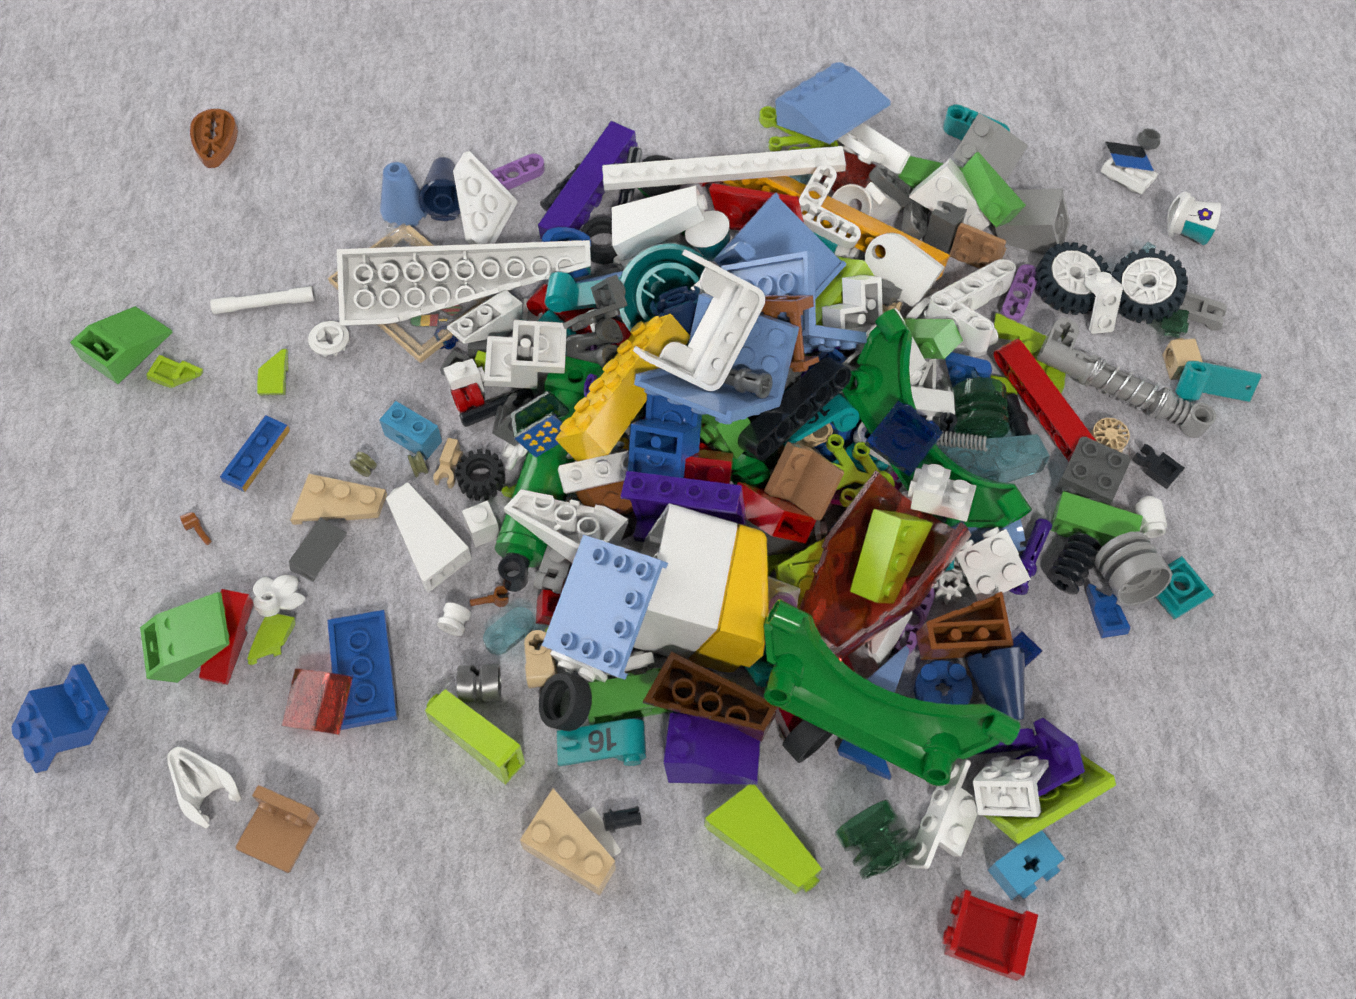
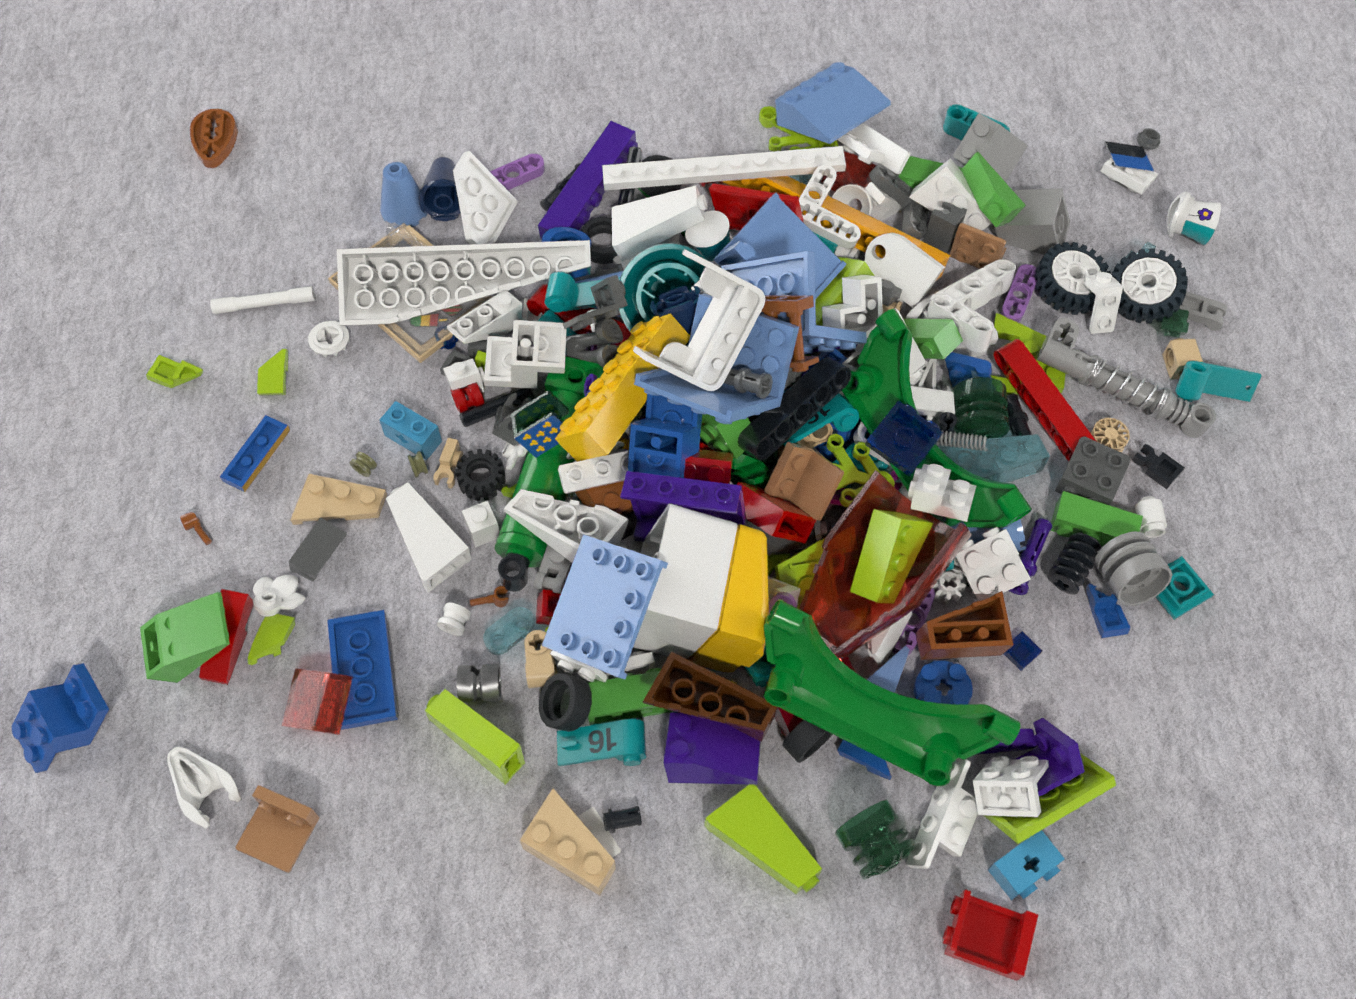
(120, 342): bright green slope -> none
(1001, 679): dark blue cone -> none

